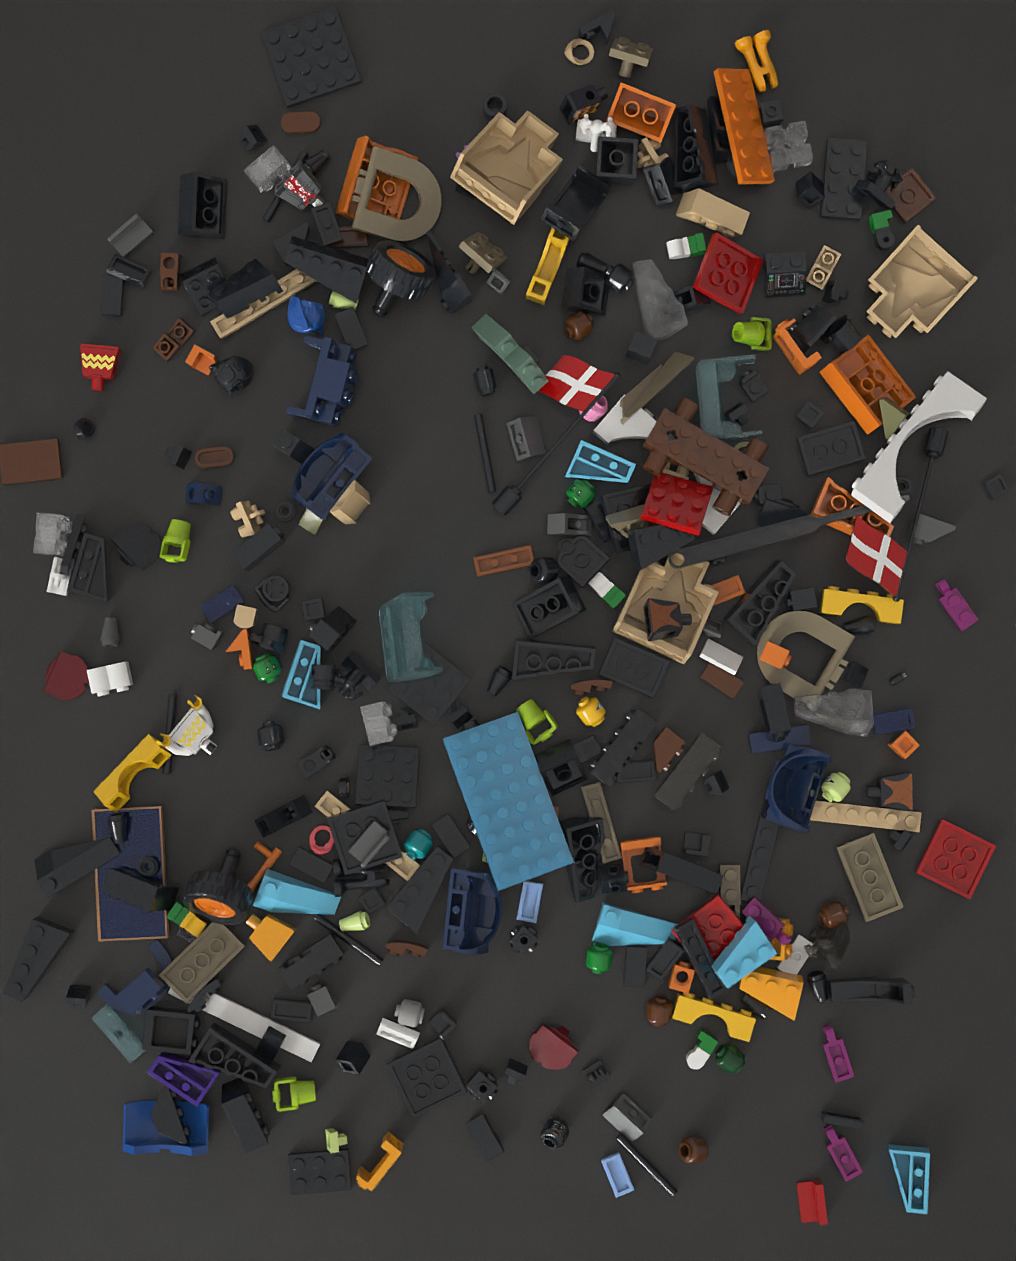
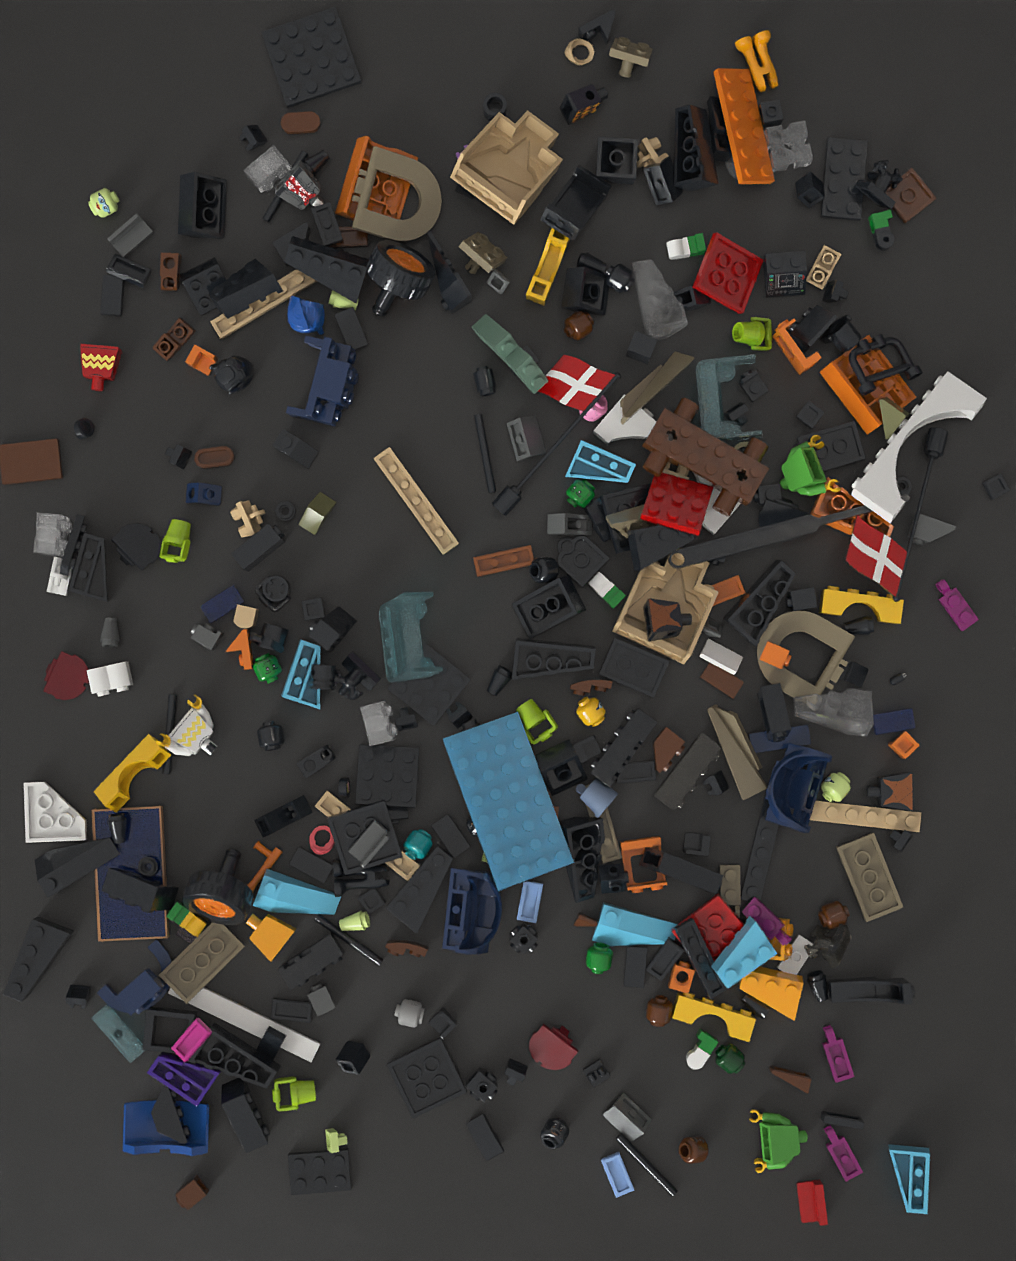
(50, 816): none -> white plate
(103, 202): none -> yellowish green head
(191, 1039): none -> dark pink tile
(191, 1193): none -> reddish brown brick
(201, 998): black slope -> none
(328, 474): dark blue piece -> none
(351, 503): tan slope -> none
(394, 1149): light orange panel -> none
(398, 1033): white plate -> none
(416, 501): none -> tan plate
(584, 920): none -> reddish brown slope
(590, 130): white piece -> none
(597, 796): none -> sand blue hat
(641, 112): orange slope -> none
(713, 212): tan wedge -> none
(738, 751): none -> dark tan wedge
(778, 1139): none -> bright green torso
(797, 1079): none -> reddish brown slope
(804, 472): none -> bright green torso
(878, 343): none -> black bar
(916, 285): tan panel -> none
(955, 859): red plate -> none

